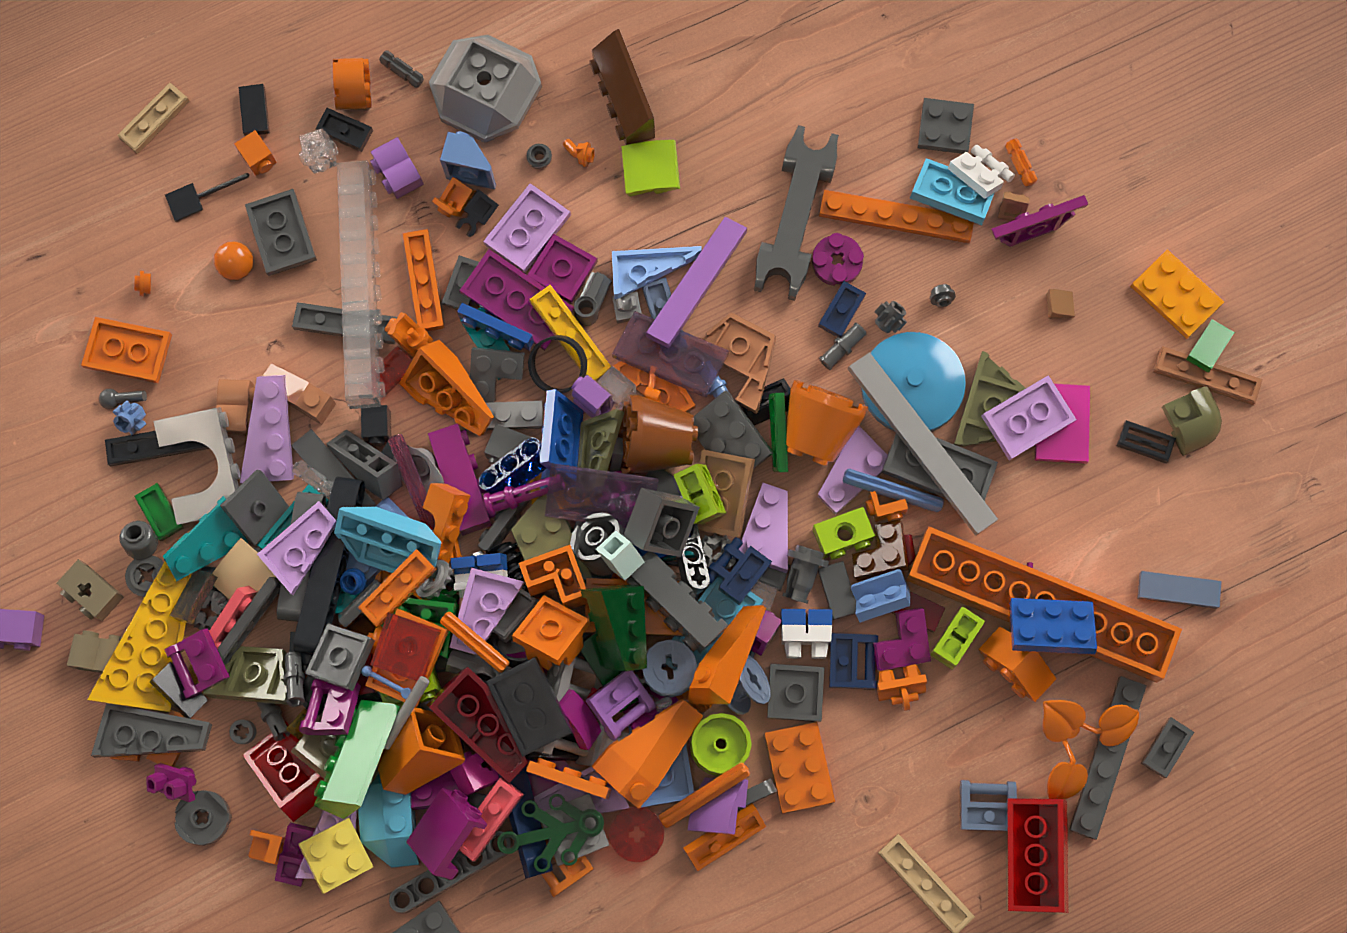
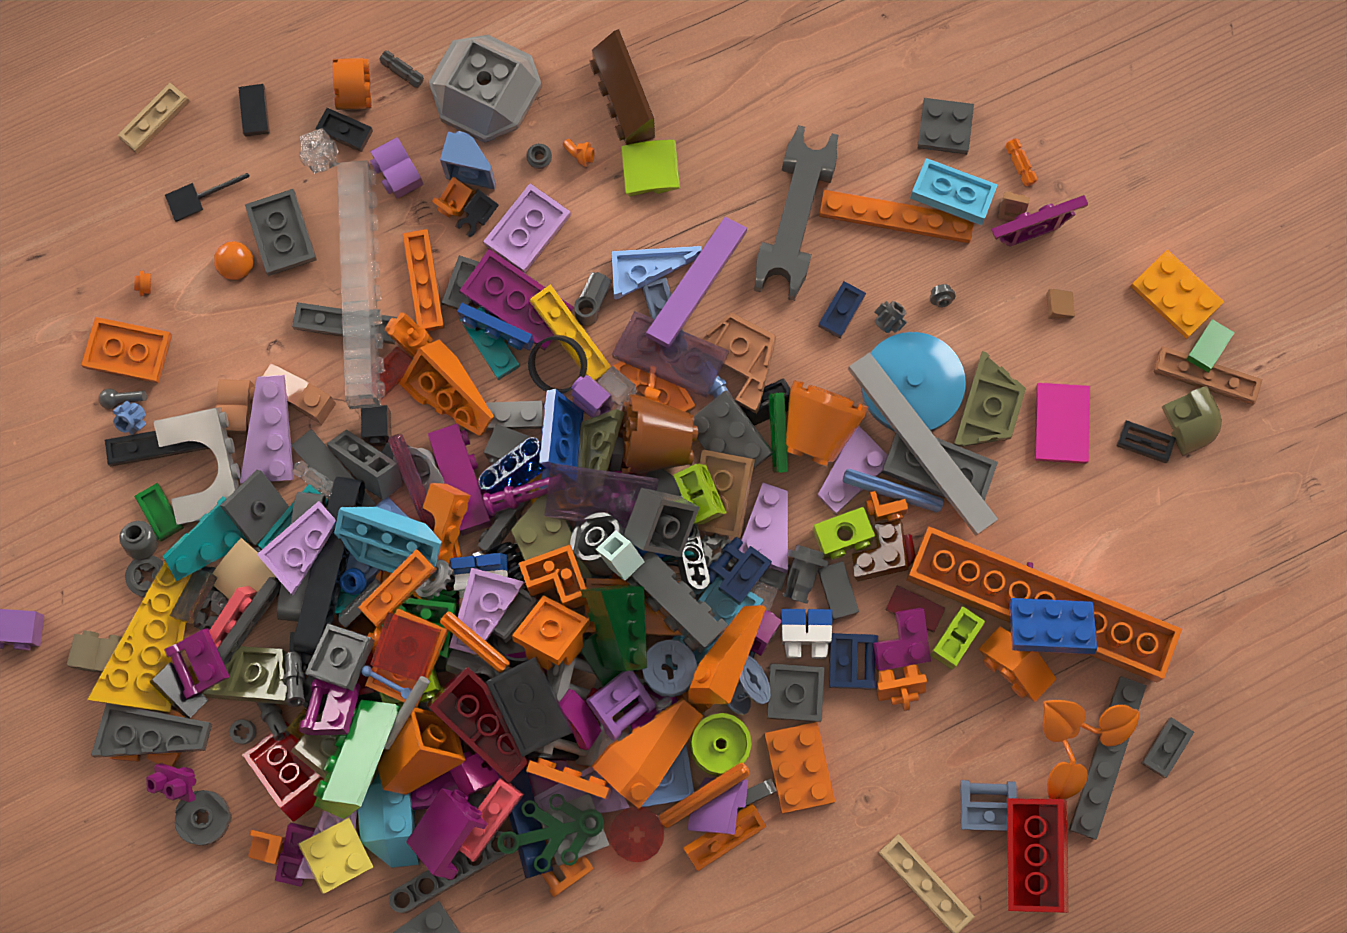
(103, 596): dark tan brick -> none
(255, 153): orange brick -> none
(492, 364): dark grey plate -> none
(563, 267): magenta plate -> none
(625, 307): light grey tile -> none
(837, 245): magenta plate -> none
(842, 346): dark grey pin -> none
(881, 595): medium blue bracket -> none
(976, 175): white plate -> none
(1028, 417): lavender plate -> none
(1179, 589): sand blue tile -> none

